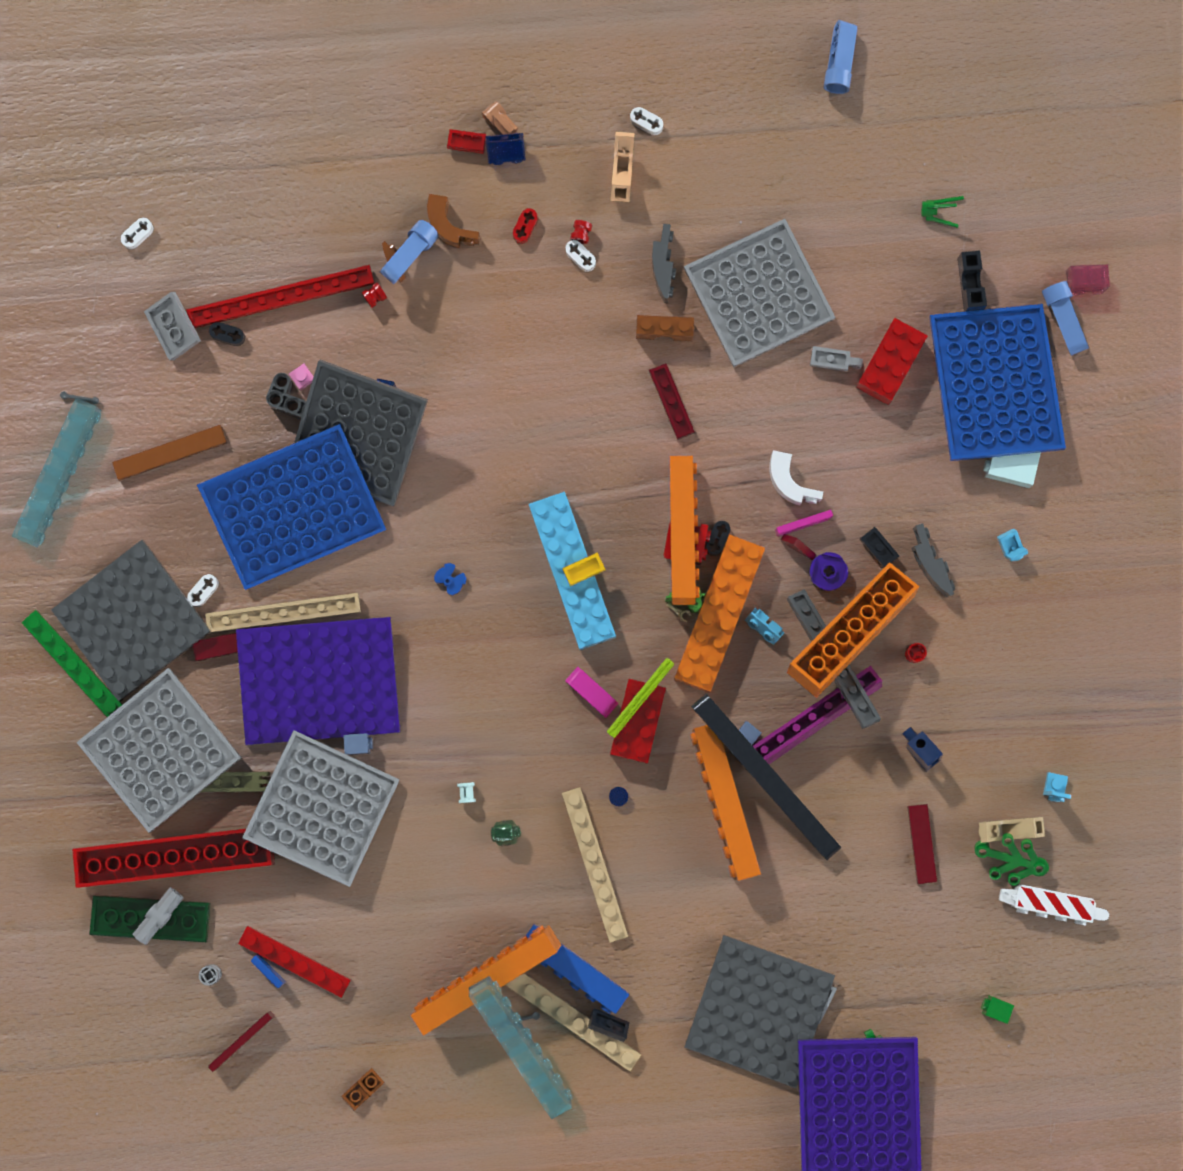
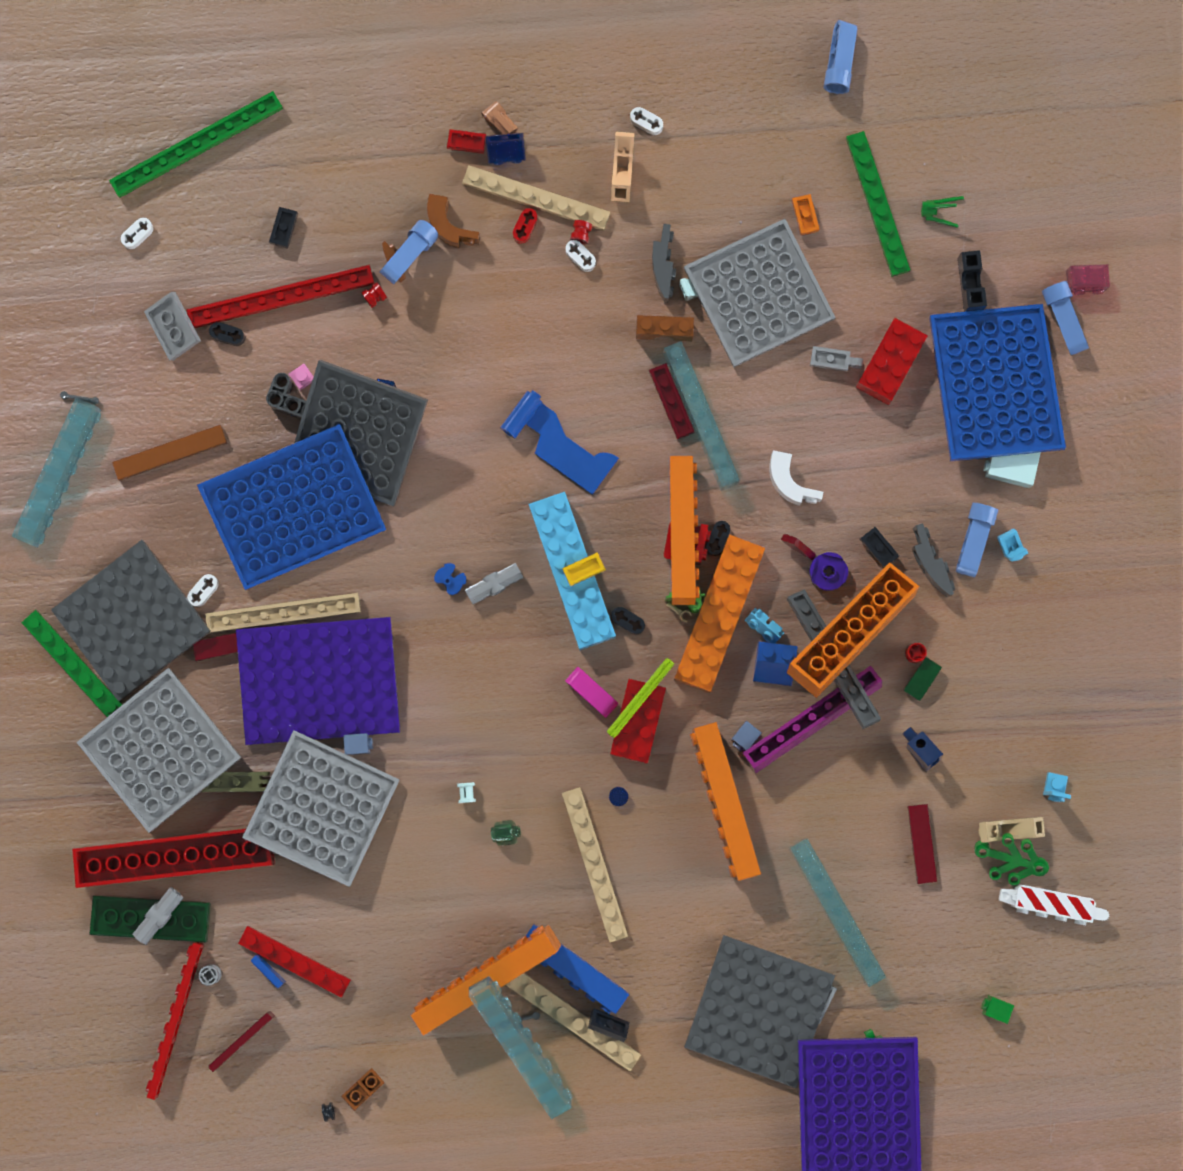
(171, 1028): none -> red plate
(196, 144): none -> green plate
(283, 227): none -> black plate
(328, 1111): none -> black bush
(494, 583): none -> light grey piece
(535, 197): none -> tan plate
(555, 447): none -> blue door
(625, 624): none -> black beam
(687, 289): none -> light aqua slope
(701, 416): none -> clear light blue brick
(766, 776): black beam -> none
(773, 663): none -> blue slope
(804, 523): dark pink tile -> none
(805, 214): none -> orange plate
(837, 912): none -> clear light blue brick
(877, 204): none -> green plate
(922, 678): none -> dark green slope
(981, 520): none -> medium blue beam

